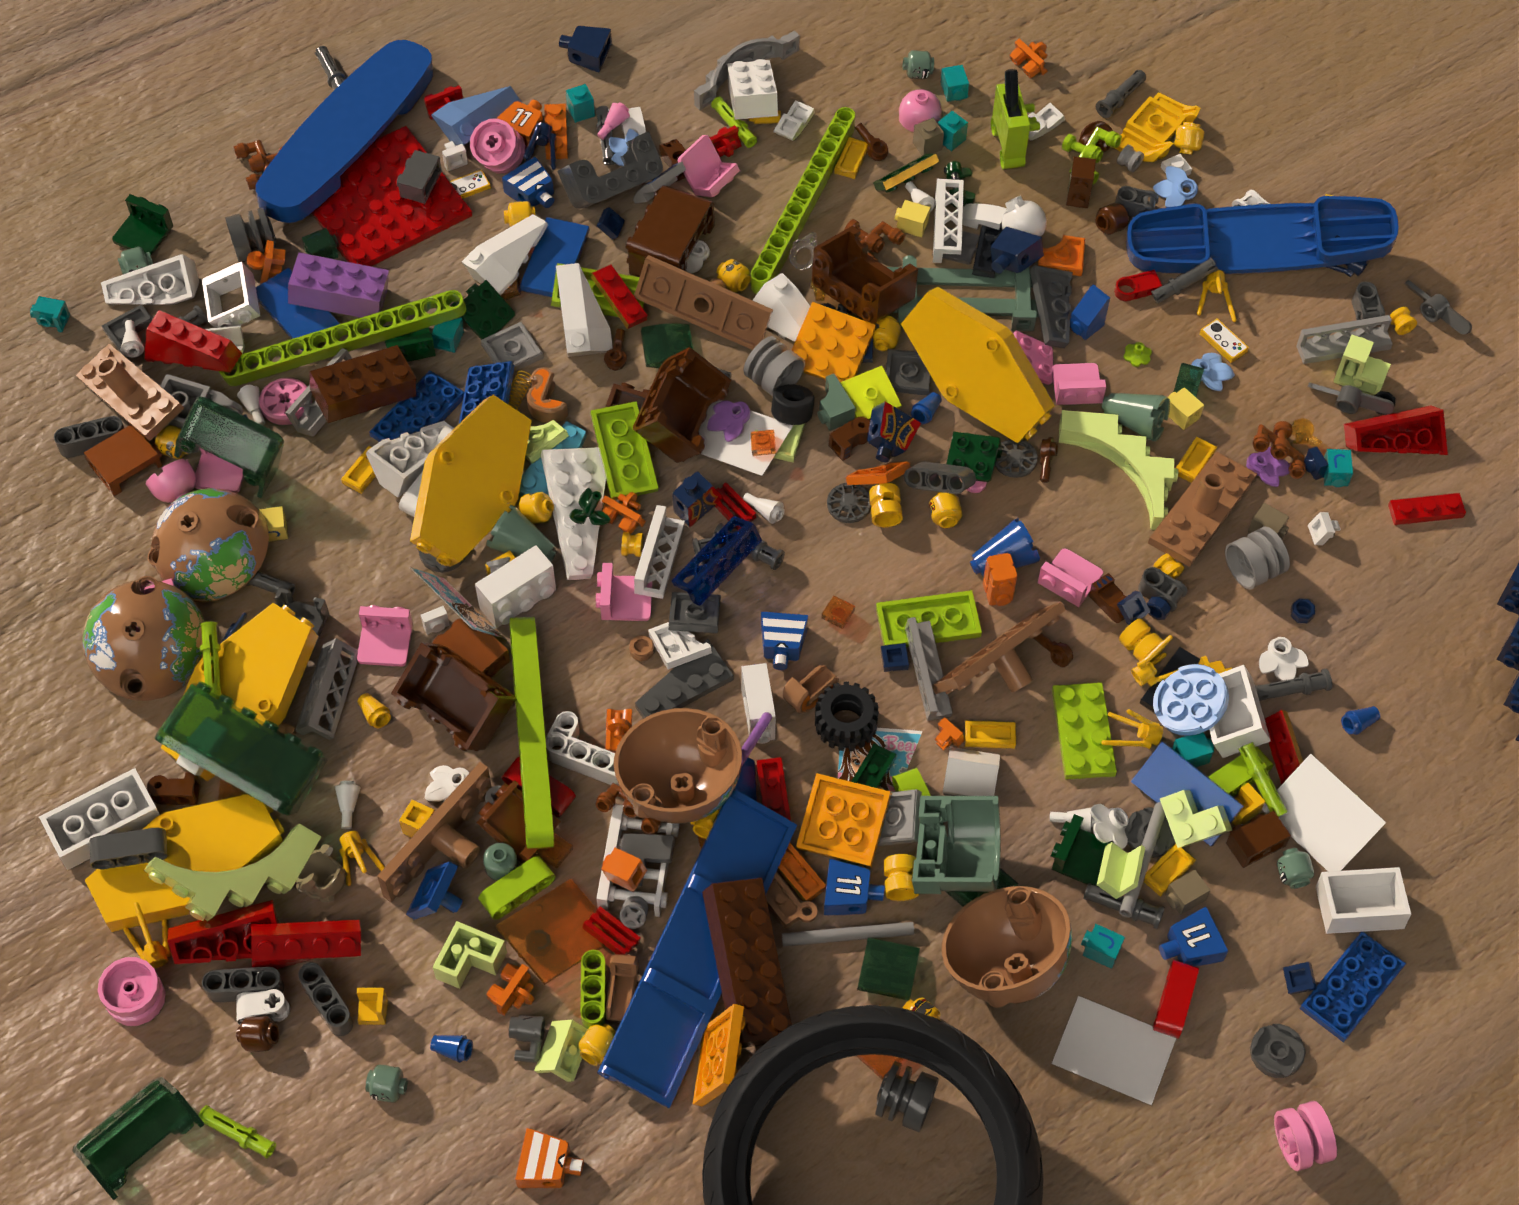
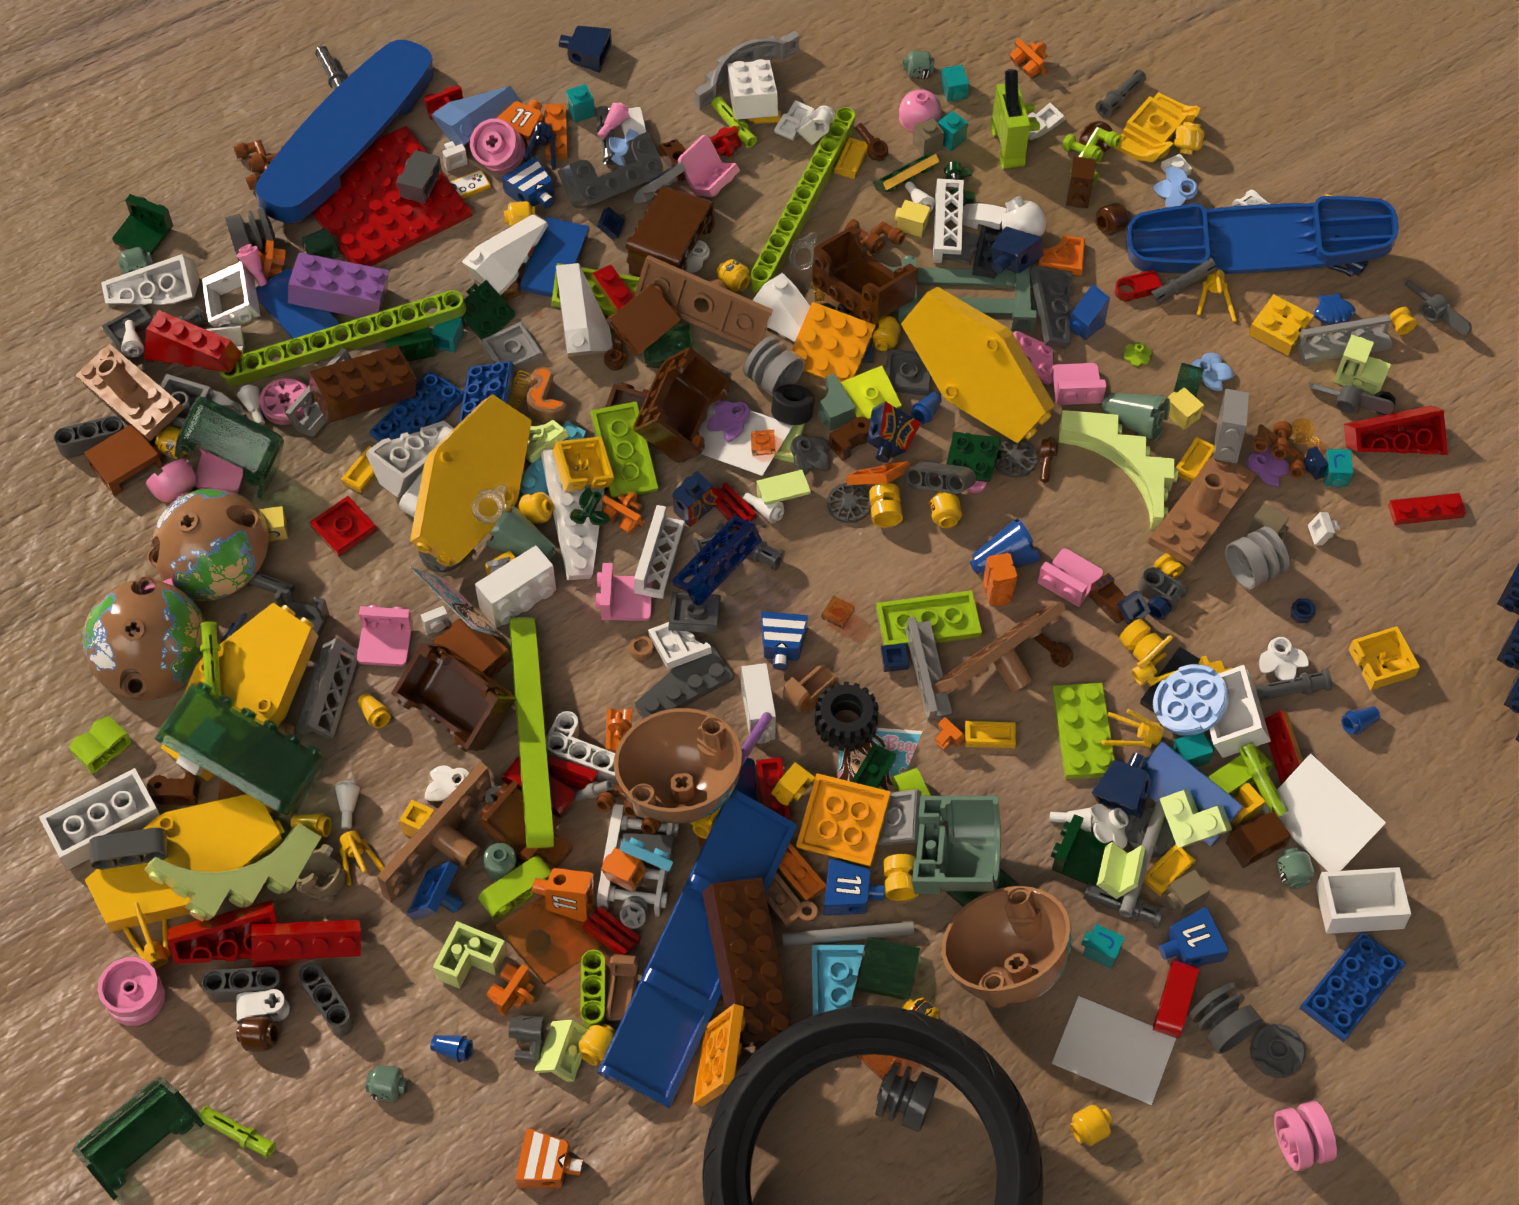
(50, 312): teal brick -> none
(100, 744): none -> lime brick
(250, 258): none -> bright pink cone
(317, 823): none -> yellow cone
(343, 526): none -> red plate
(372, 1006): yellow panel -> none
(498, 496): none -> clear piece
(567, 893): none -> orange torso
(570, 773): none -> red tile
(583, 454): none -> yellow piece
(594, 790): none -> light grey bar
(632, 544): yellow wheel -> none
(637, 849): none -> medium azure wing
(644, 319): none -> dark orange panel
(783, 487): none -> yellowish green panel
(792, 784): none -> yellow brick
(812, 454): none -> dark grey plate
(815, 124): none -> white piece
(834, 975): none -> medium azure wing
(971, 773): white slope -> none
(1091, 1125): none -> yellow head
(1125, 786): none -> dark blue torso
(1130, 158): light grey wheel -> none
(1136, 200): dark grey piece -> none
(1224, 340): tile -> none
(1229, 1023): none -> dark grey wheel
(1231, 426): none -> light grey brick
(1281, 335): none -> yellow piece
(1299, 978): dark blue plate -> none
(1333, 309): none -> blue animal
(1367, 302): dark grey piece -> none
(1392, 652): none -> yellow piece

